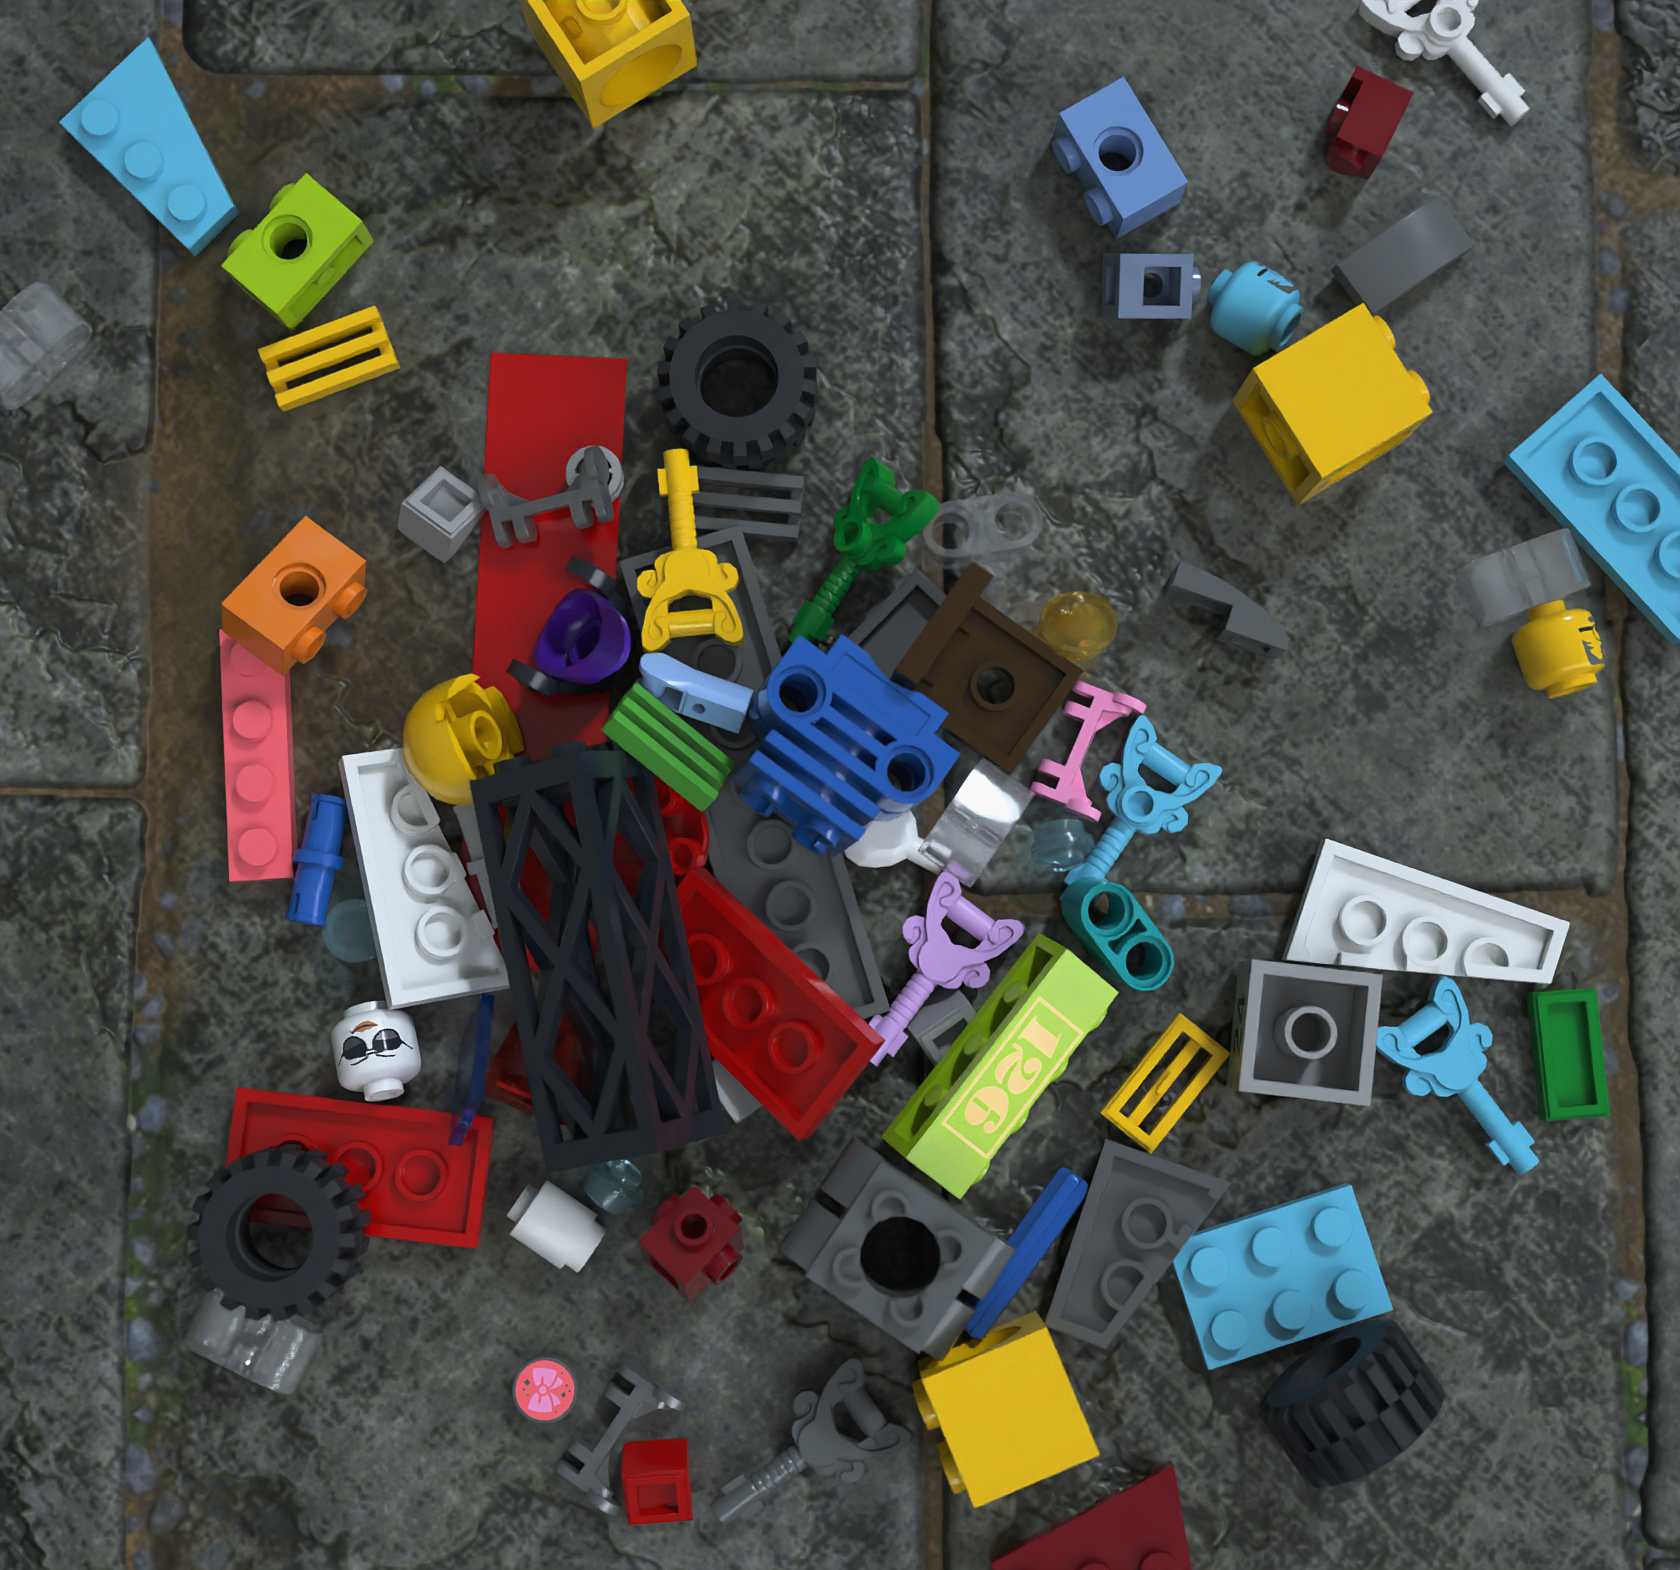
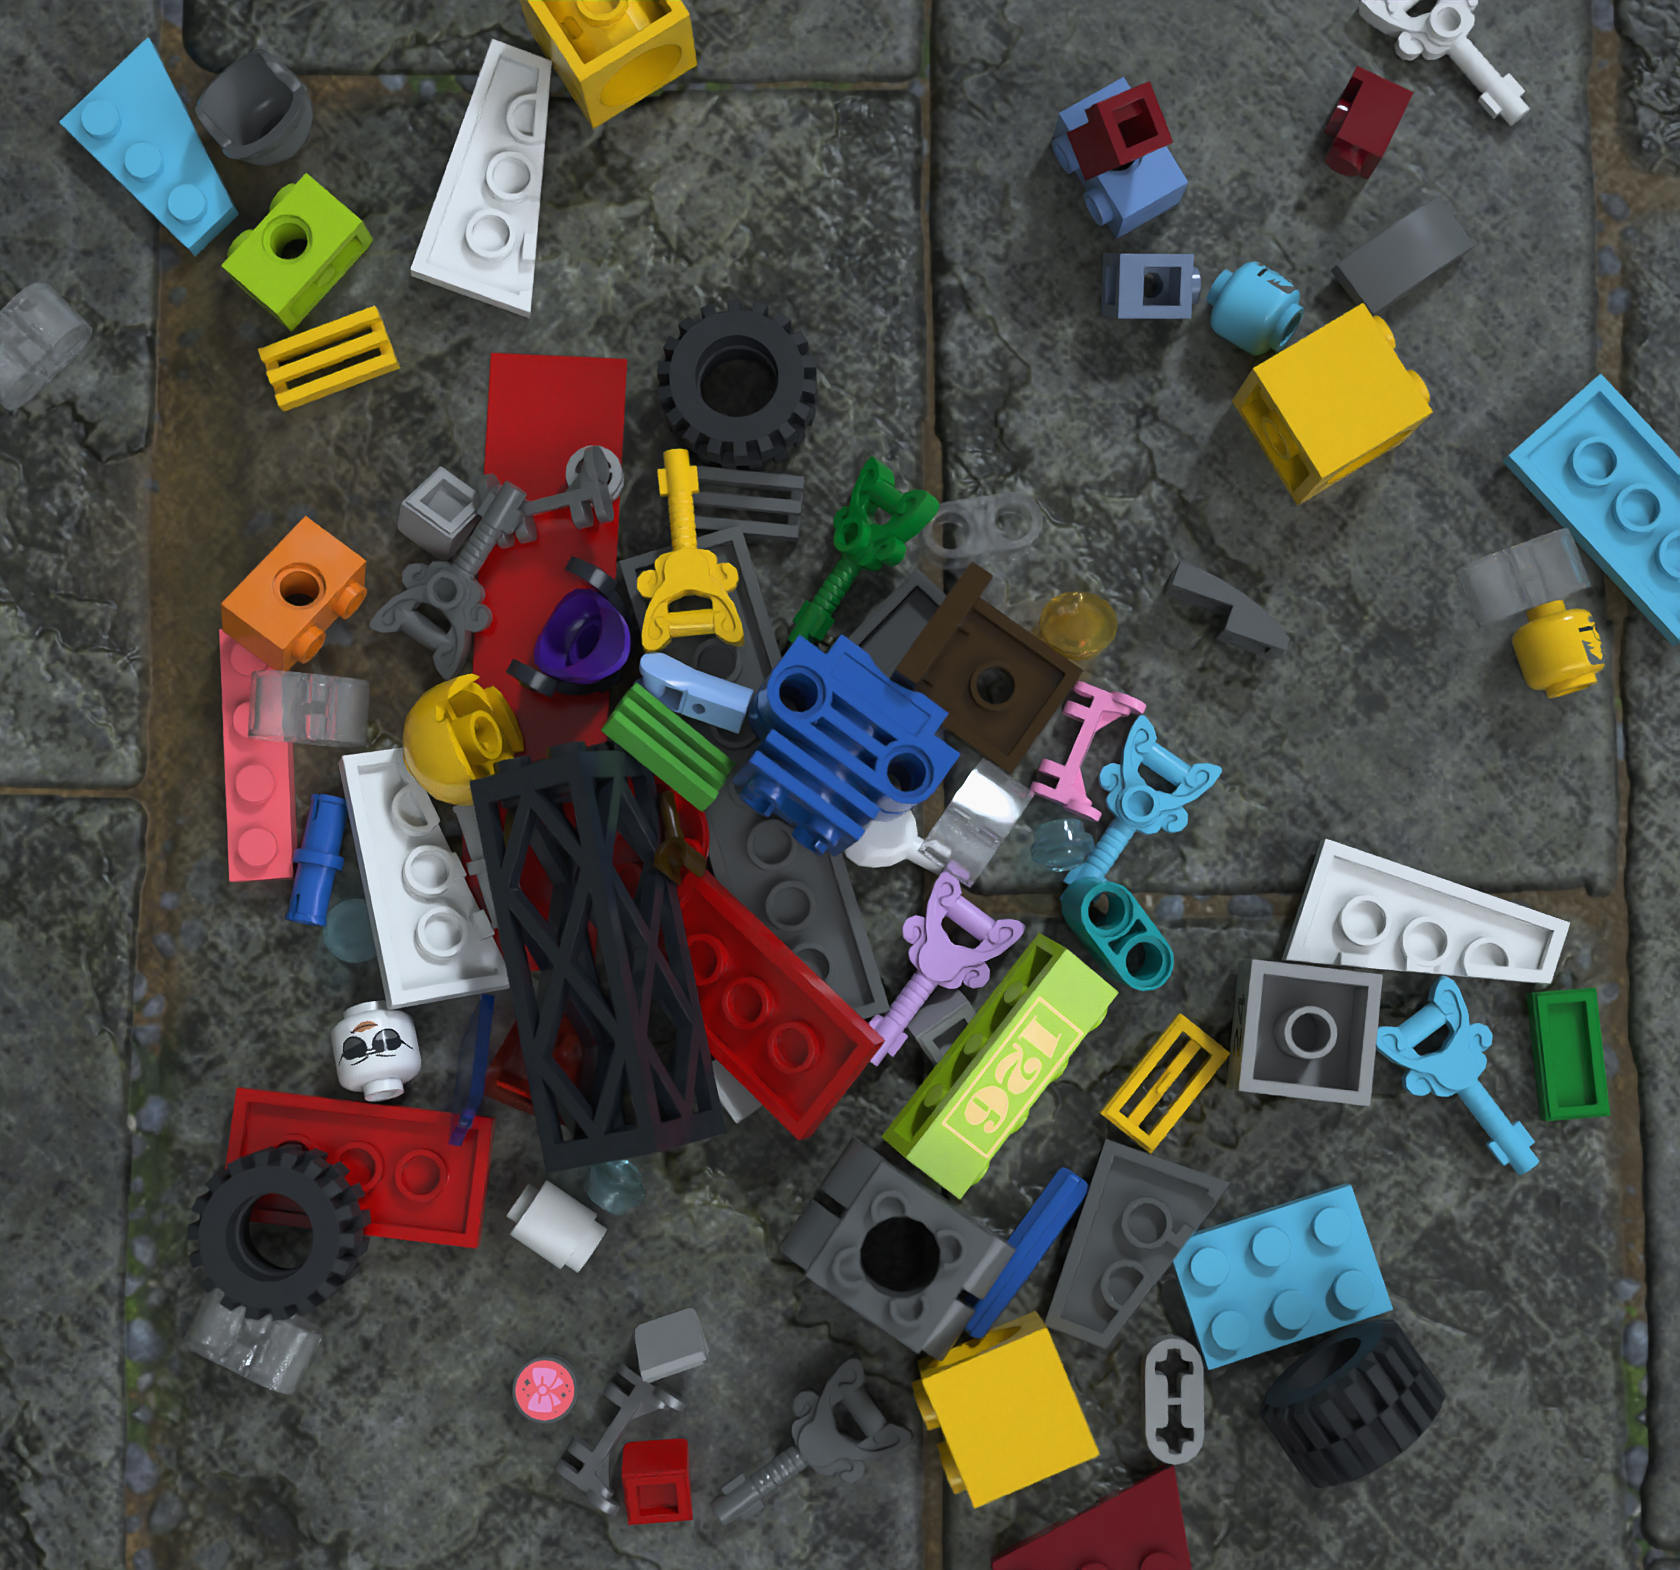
(257, 110): none -> dark grey helmet
(308, 709): none -> clear beam
(453, 588): none -> dark grey piece
(489, 199): none -> white wing
(670, 1345): none -> light grey slope
(675, 850): none -> dark brown hand
(693, 1242): dark red brick -> none
(1119, 131): none -> dark red brick
(1188, 1398): none -> light grey beam

